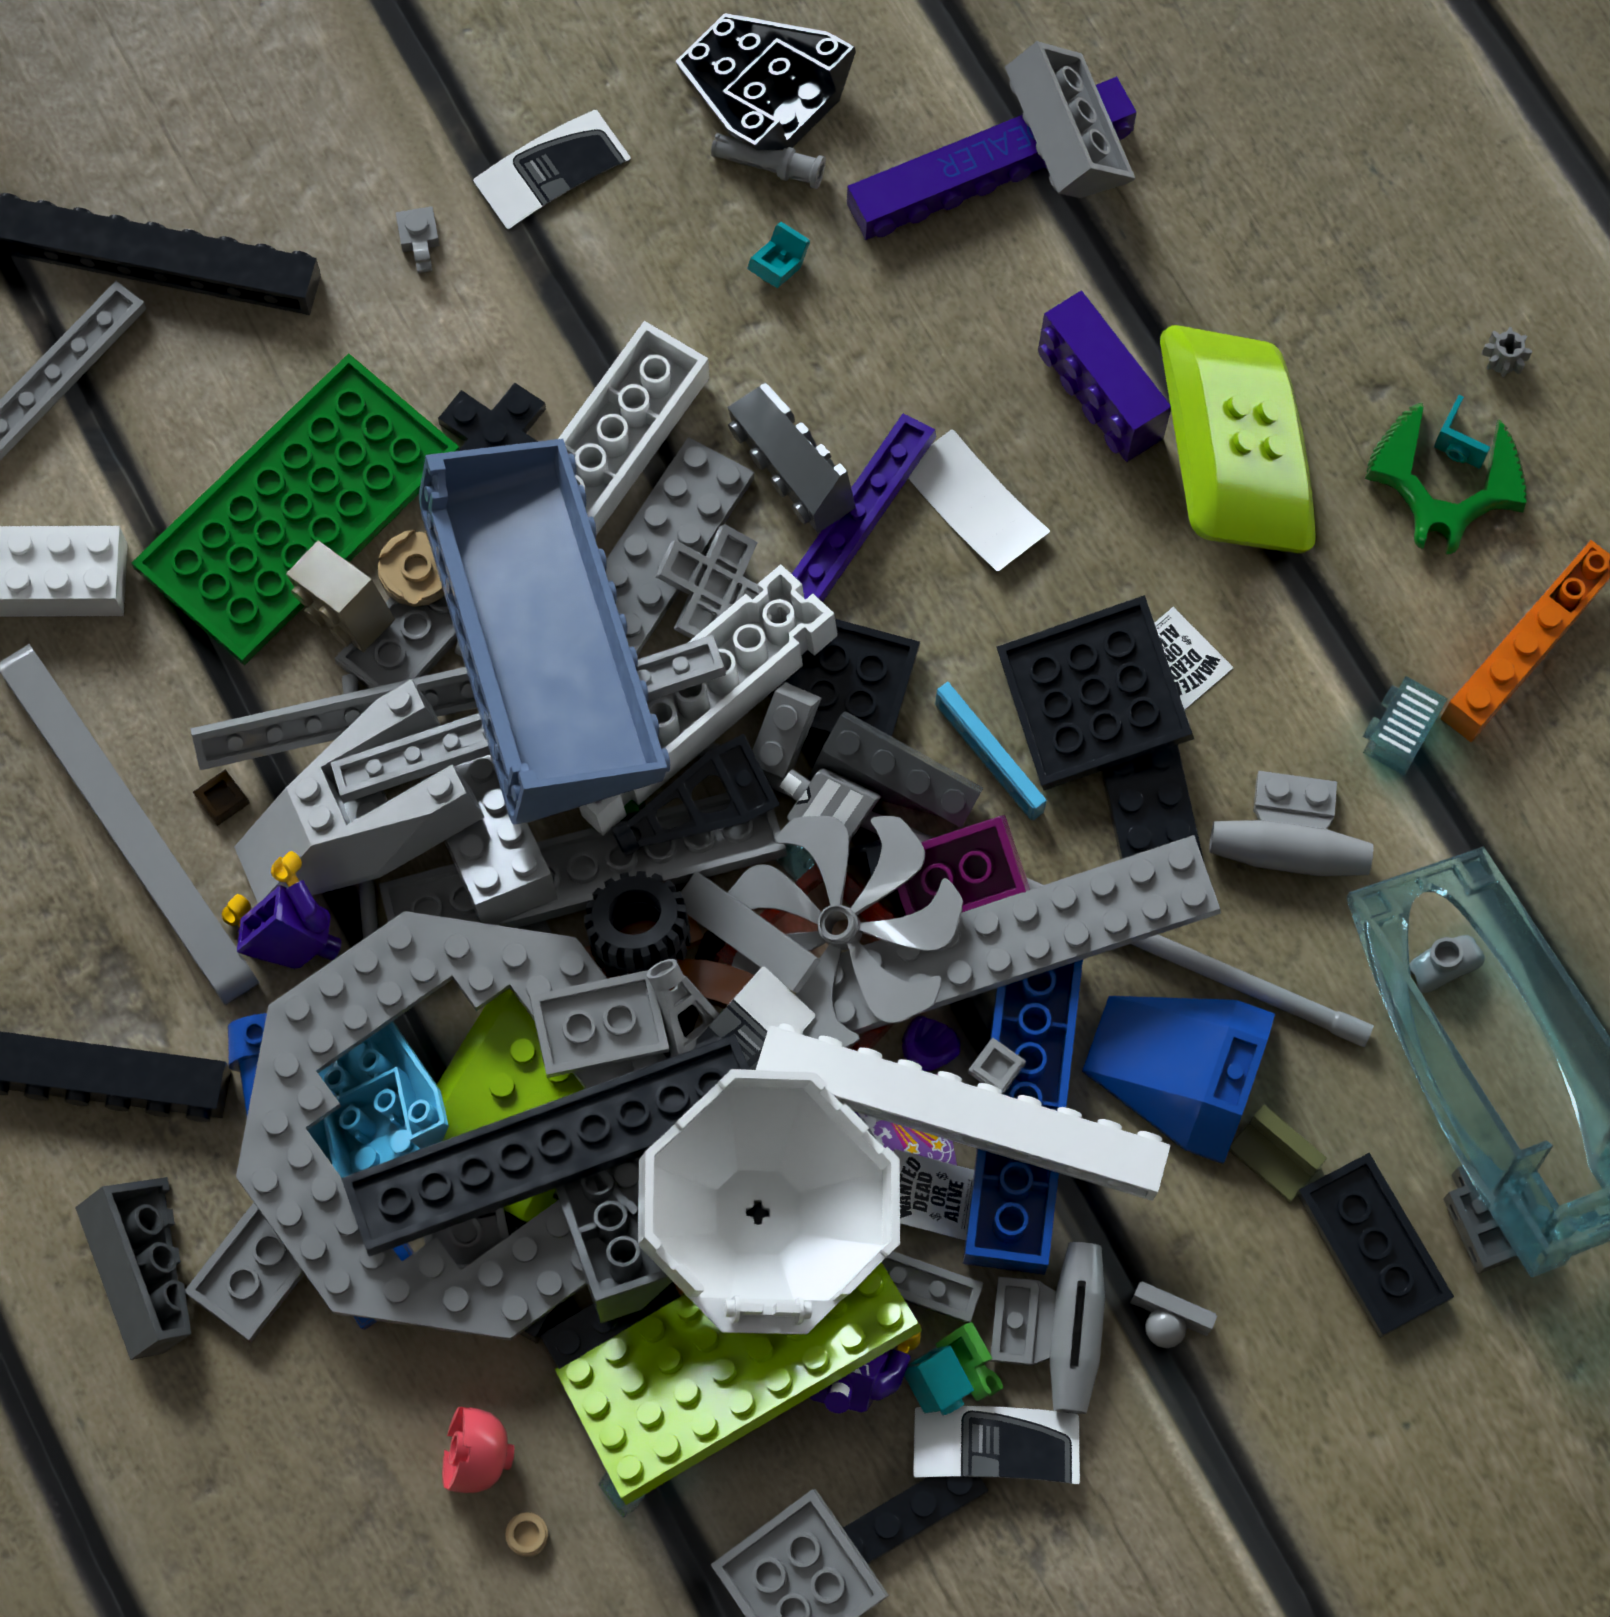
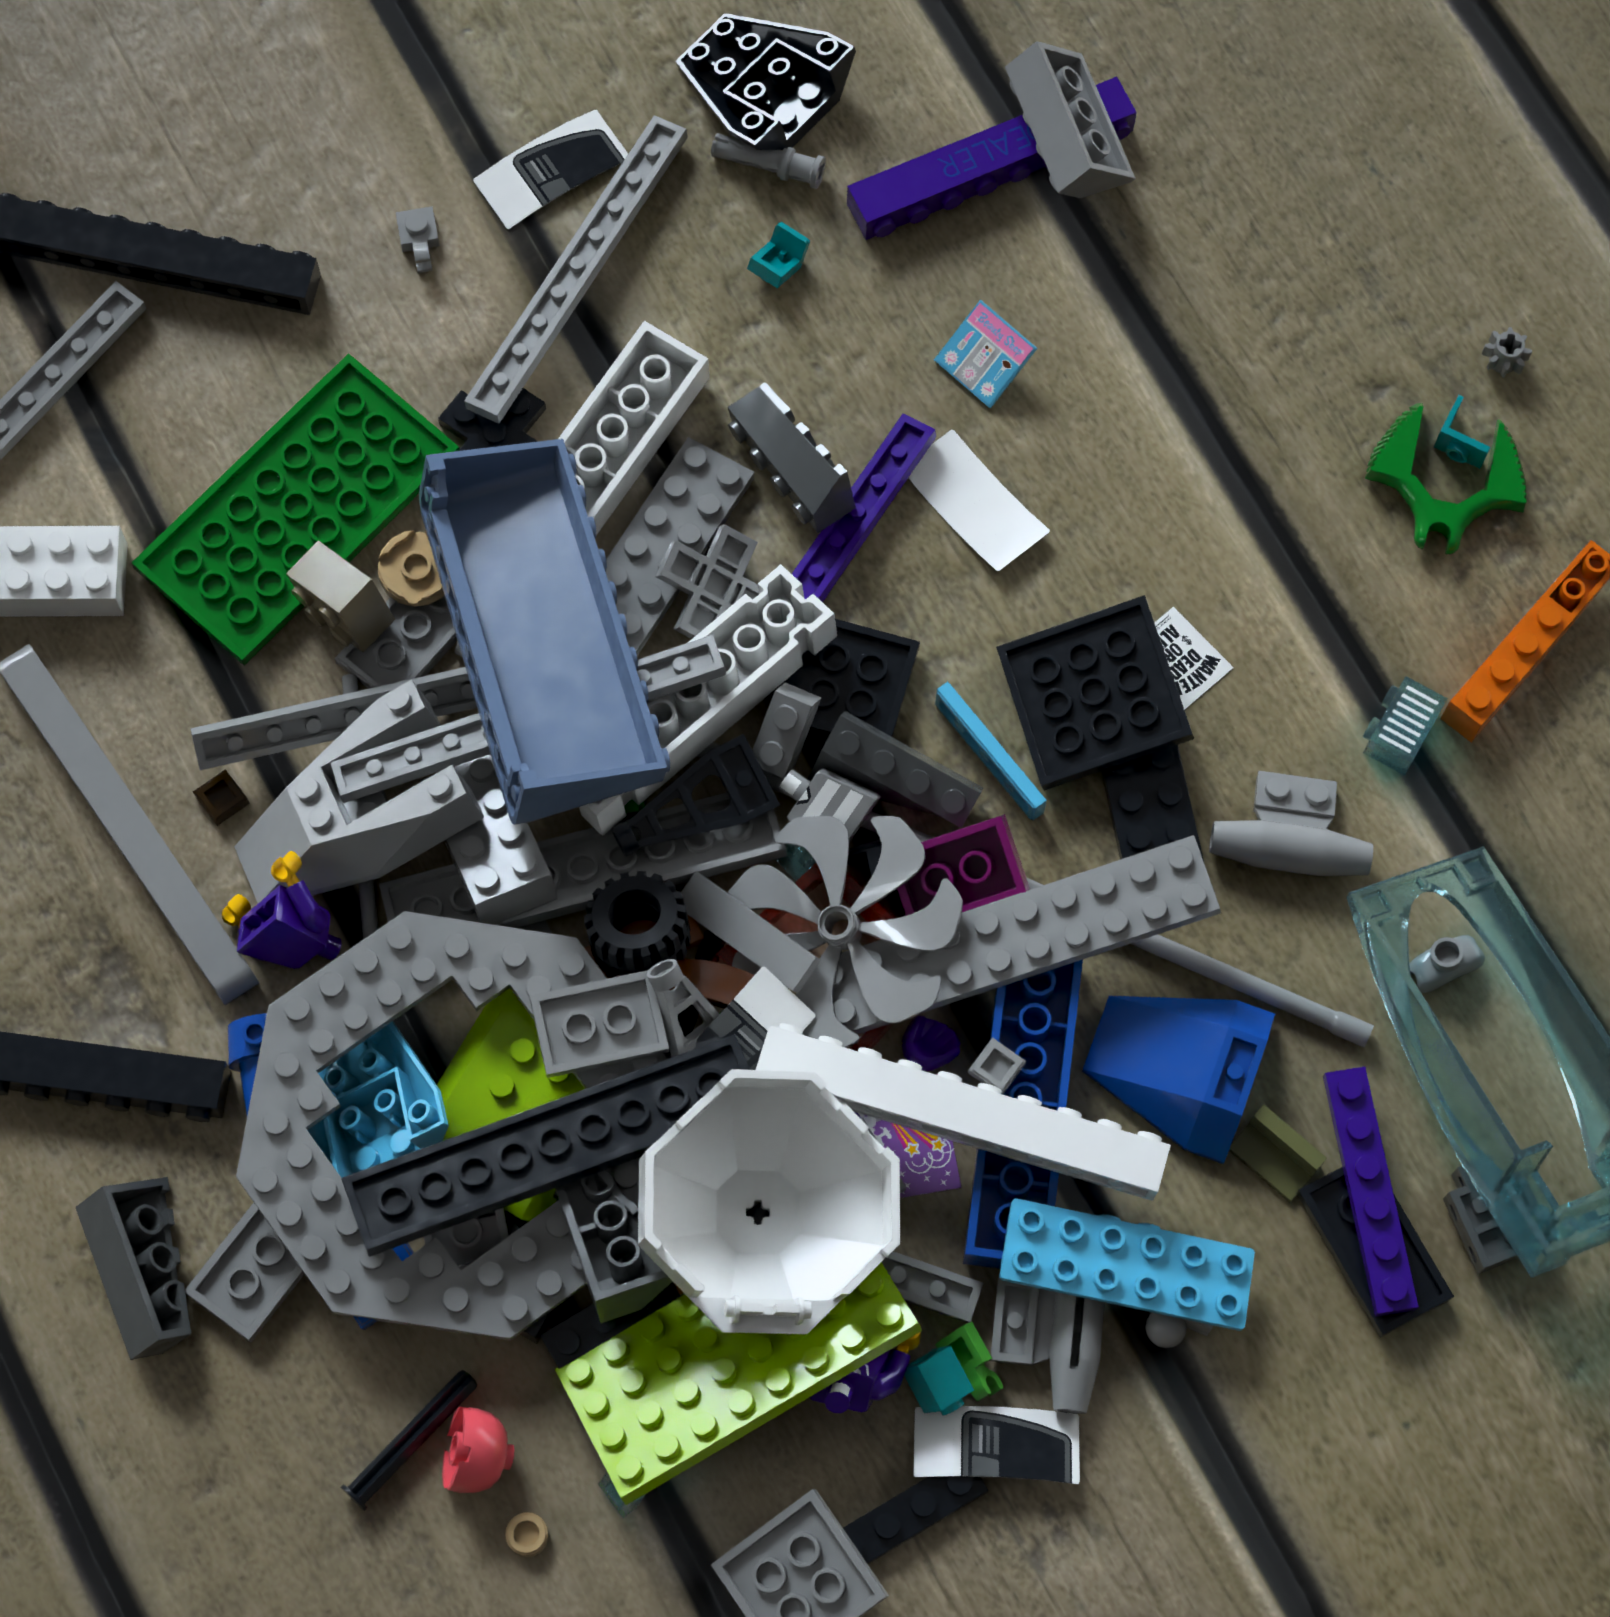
(410, 1438): none -> black axle
(575, 270): none -> light grey plate
(934, 1194): white sticker -> none
(985, 354): none -> piece
(1103, 377): dark purple brick -> none
(1127, 1264): none -> medium azure bracket
(1238, 440): lime wedge -> none
(1370, 1192): none -> dark purple plate

